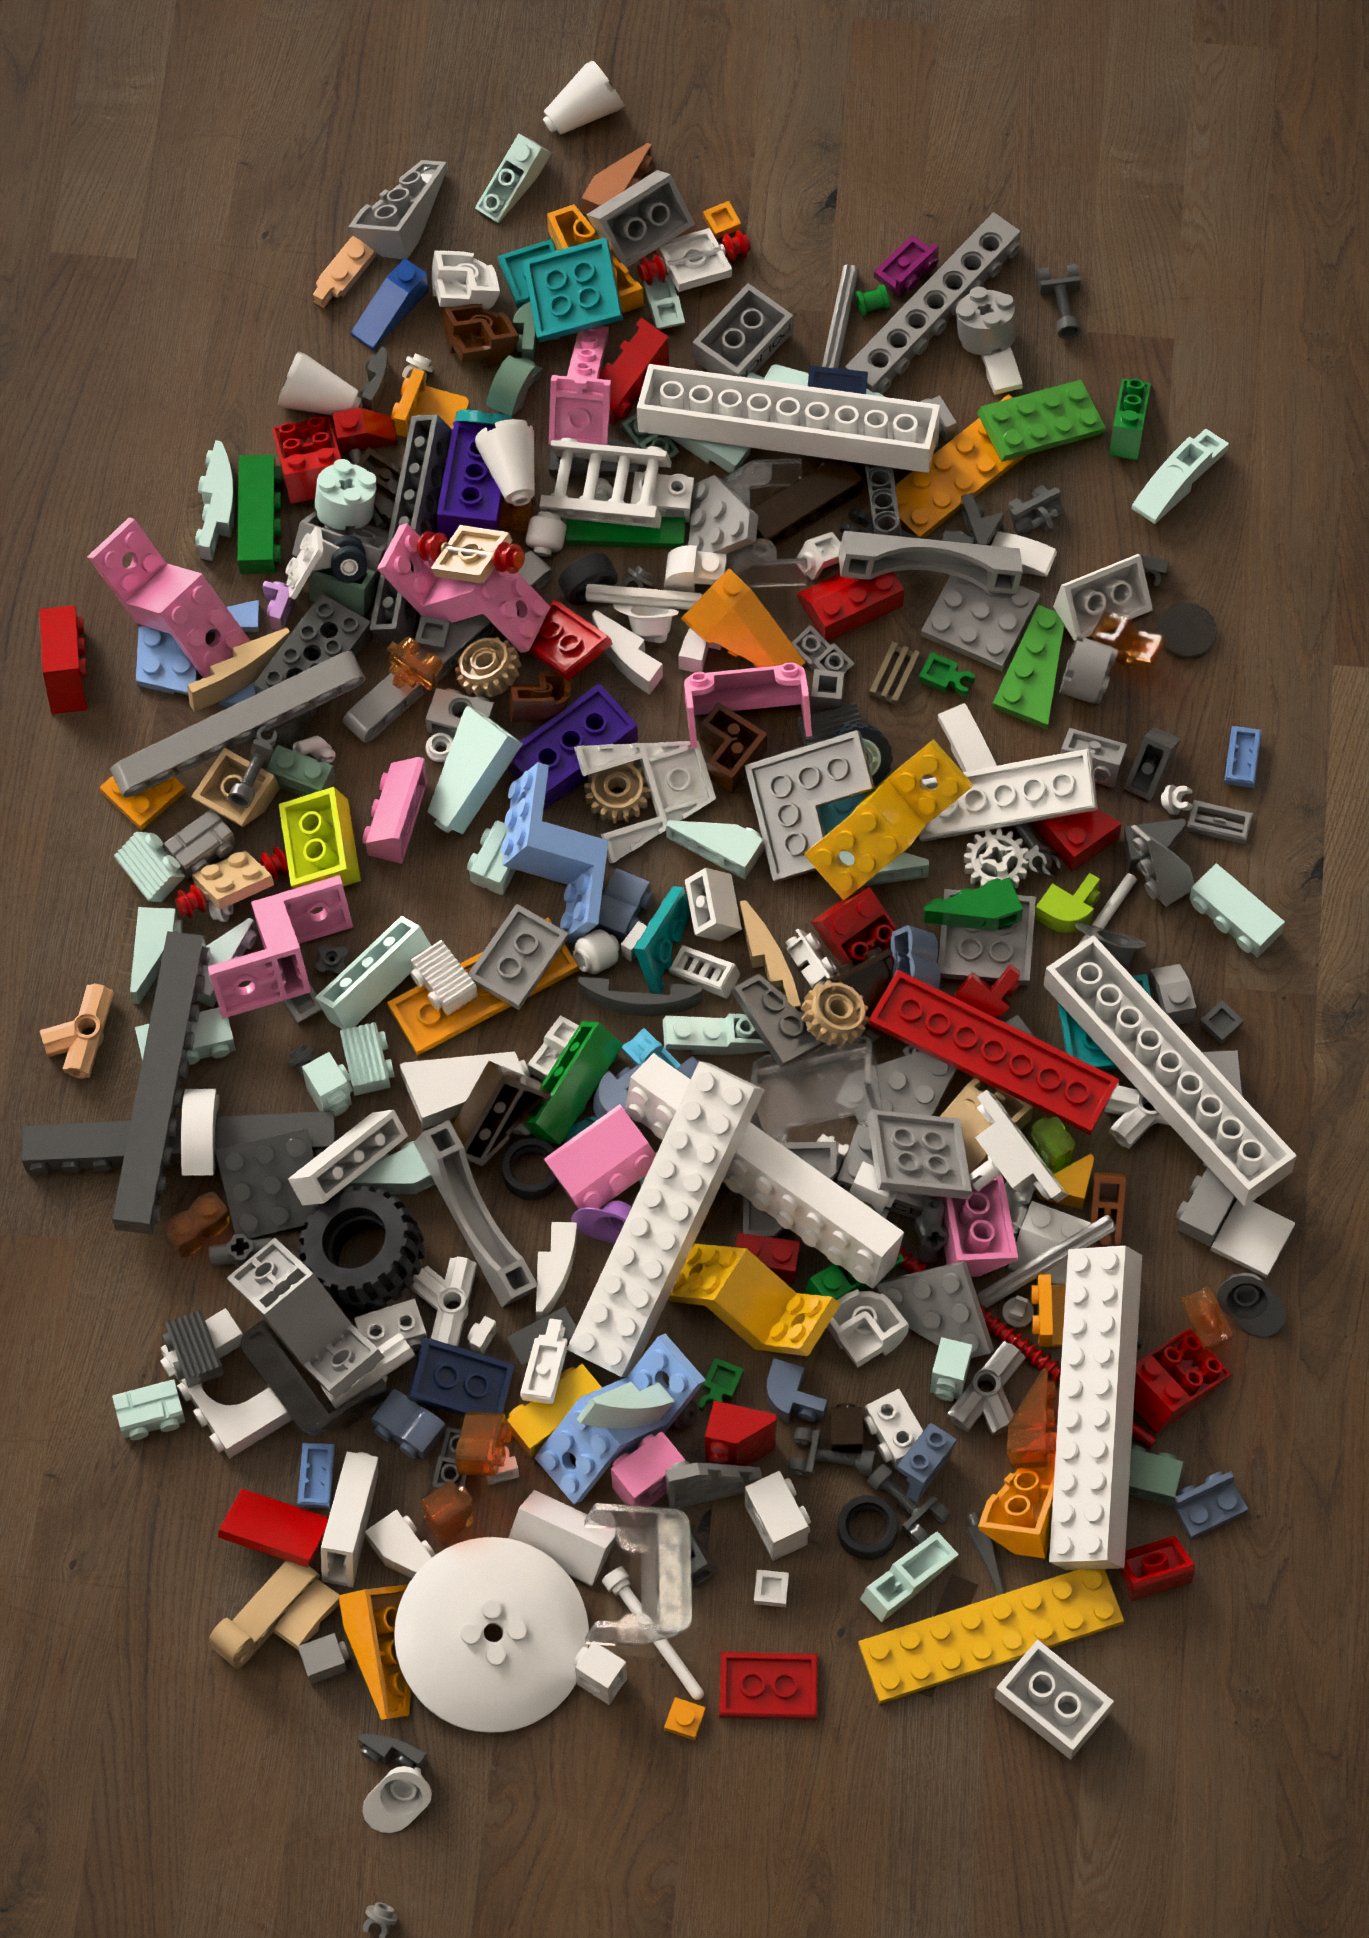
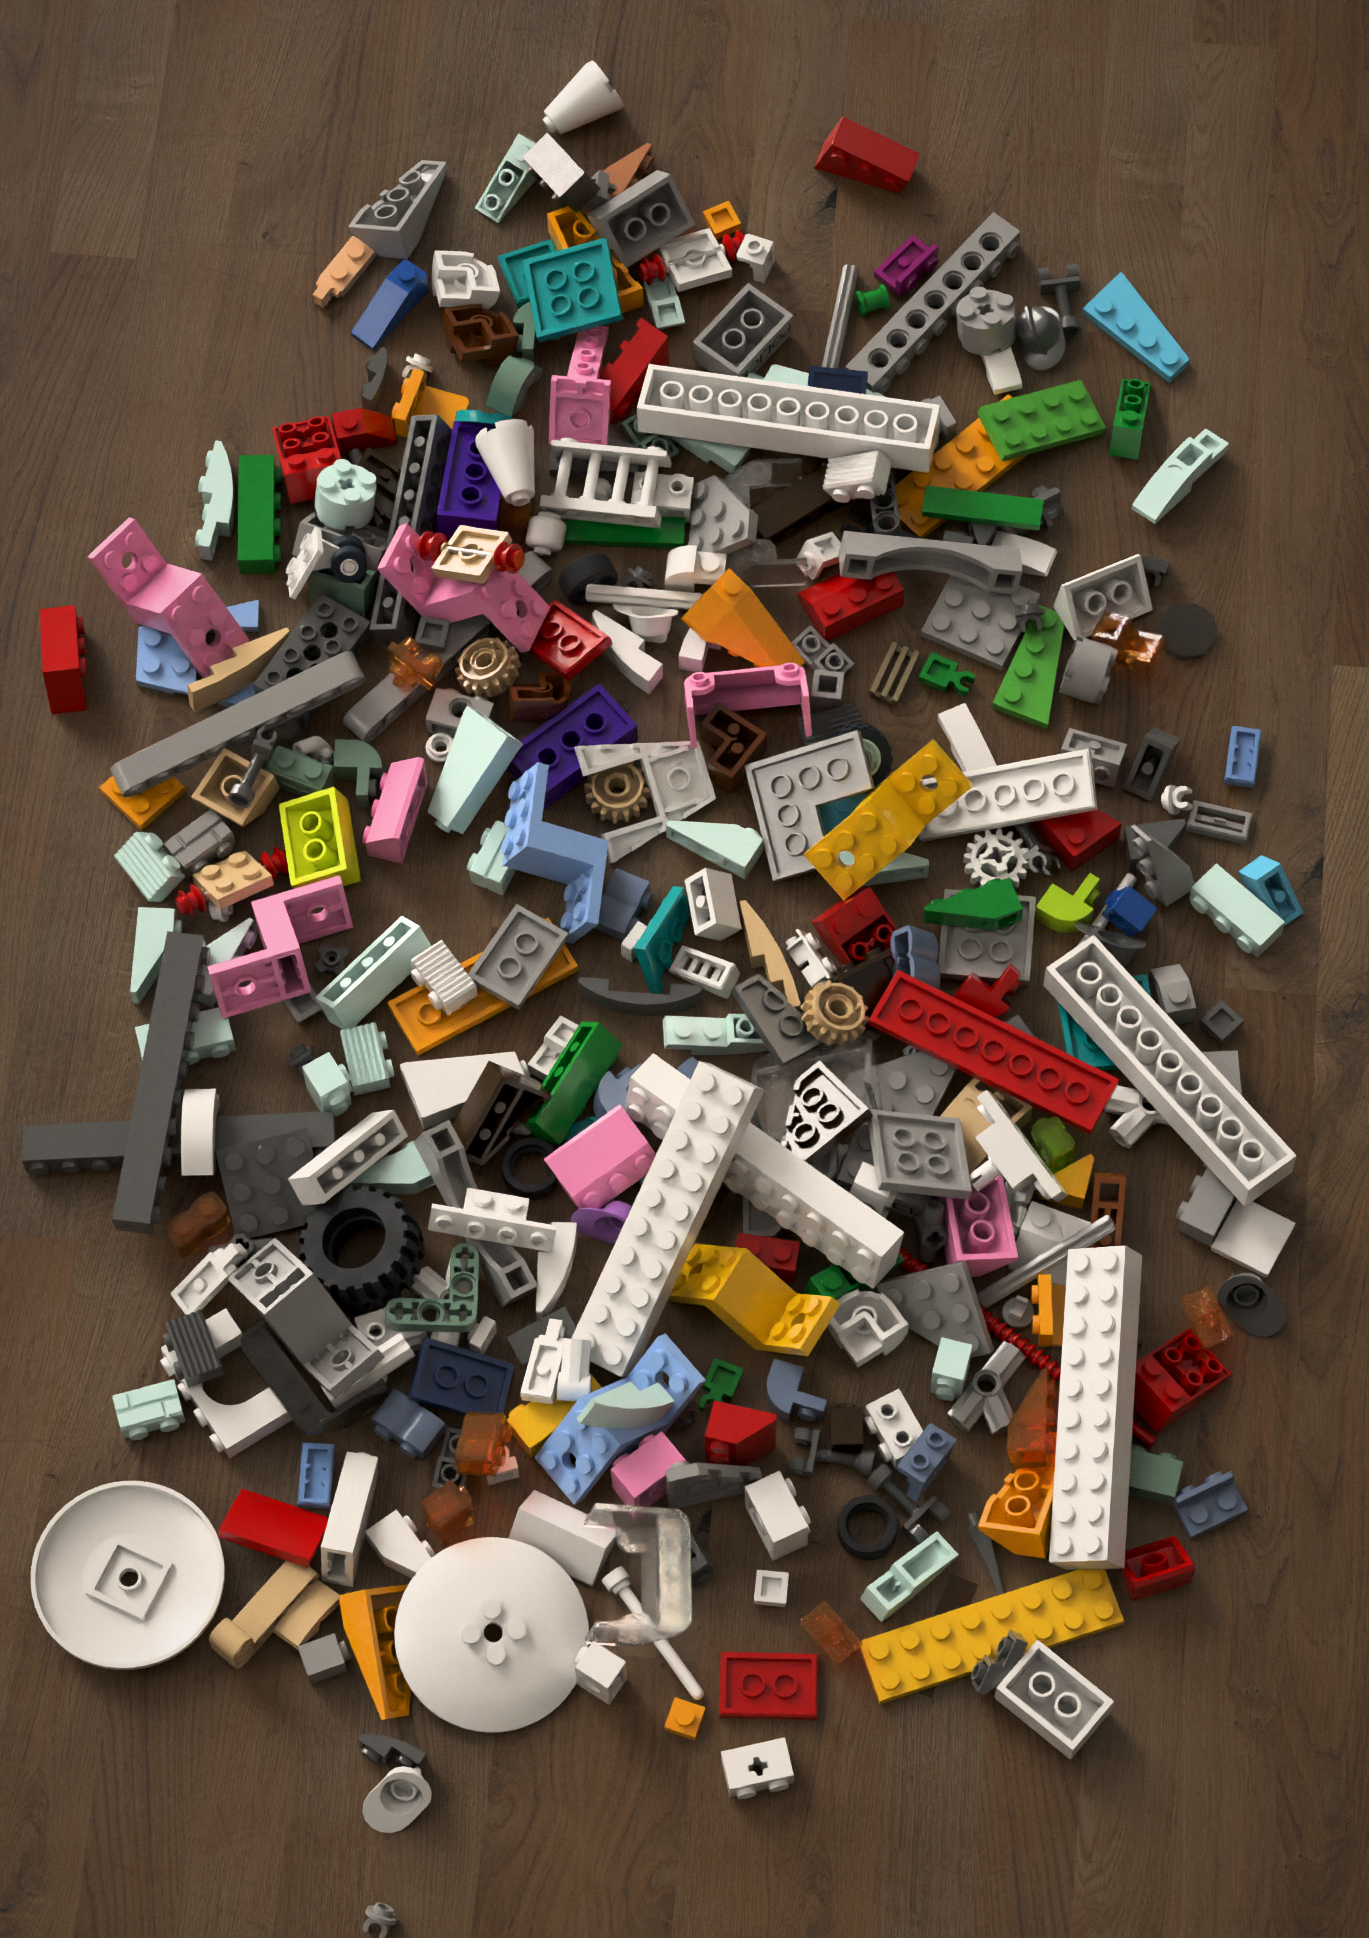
(68, 1036): light nougat piece -> none
(118, 1532): none -> white dish
(208, 1278): none -> white hinge
(279, 605): lavender bracket -> none
(316, 389): white cone -> none
(358, 762): none -> sand green brick
(456, 1302): none -> sand green beam
(493, 1219): none -> white bracket
(560, 174): none -> wedge
(574, 1377): none -> white piece
(596, 951): white head -> none
(601, 179): none -> light grey tile
(643, 1046): medium azure hips -> none
(759, 254): none -> white bracket
(772, 1759): none -> white brick
(821, 1114): none -> plate
(831, 1633): none -> clear orange hips
(857, 476): none -> white brick
(866, 157): none -> red wedge
(982, 507): none -> green tile
(992, 1670): none -> dark grey slope
(1030, 612): none -> dark grey plate
(1040, 337): none -> dark grey piece
(1128, 910): none -> blue brick
(1132, 323): none -> medium azure wing
(1271, 886): none -> medium azure slope

